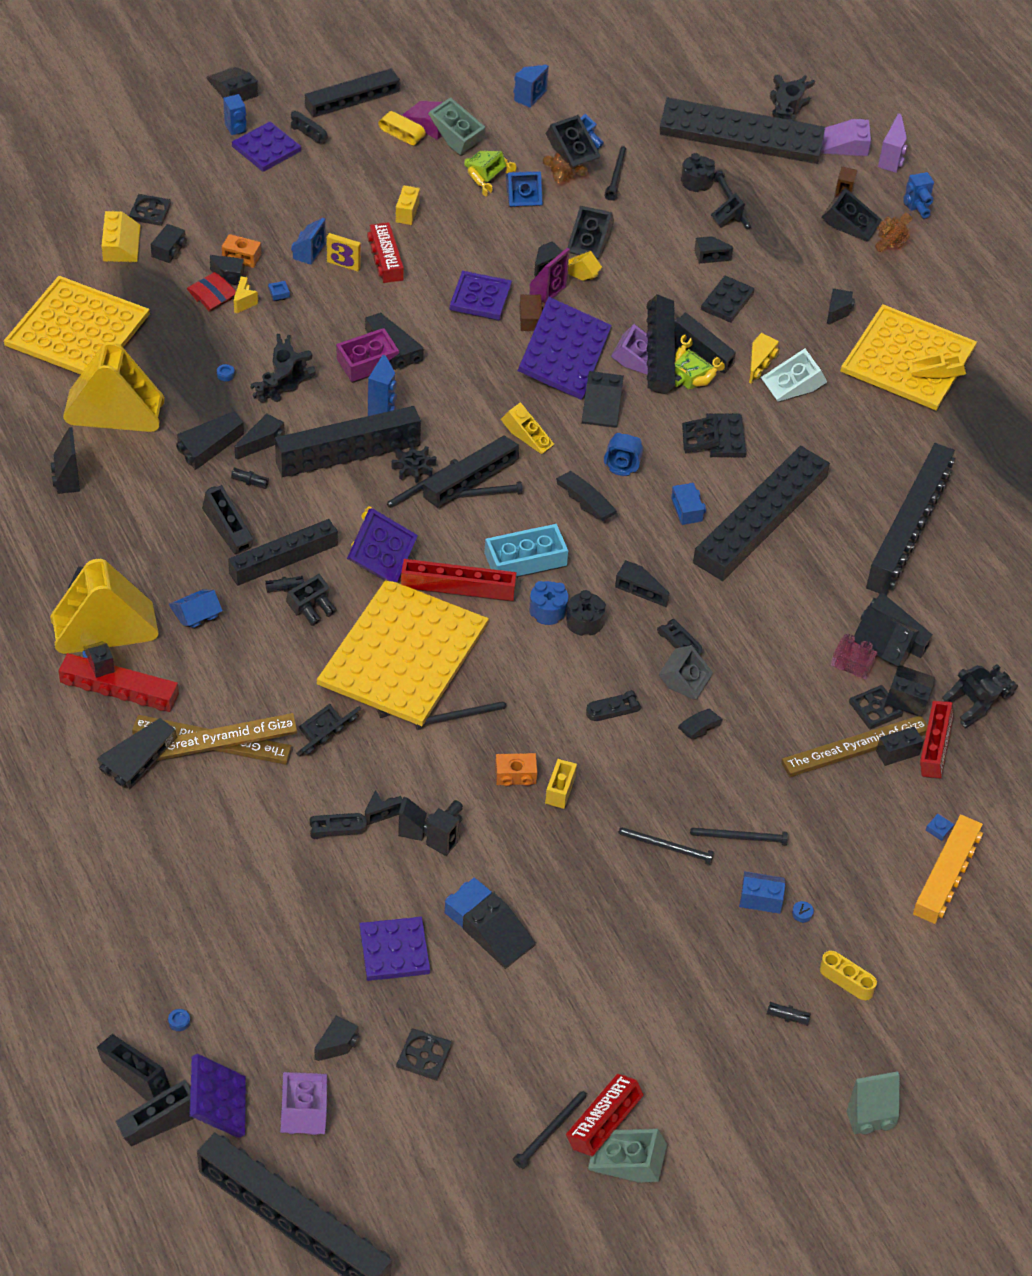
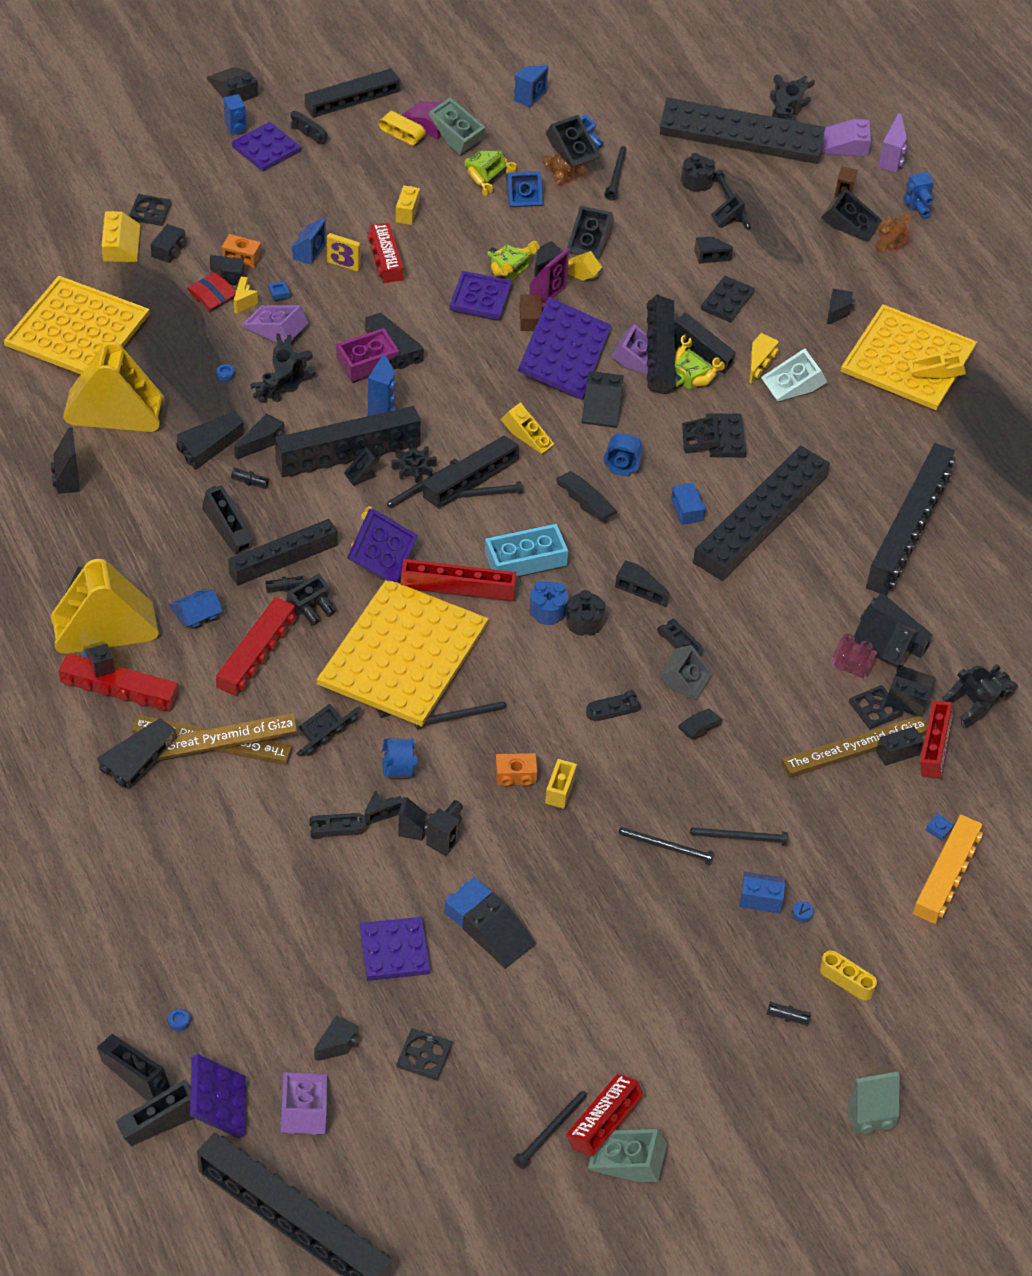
(255, 647): none -> red brick
(275, 319): none -> medium lavender slope
(361, 467): none -> black slope
(399, 758): none -> blue brick
(511, 261): none -> torso

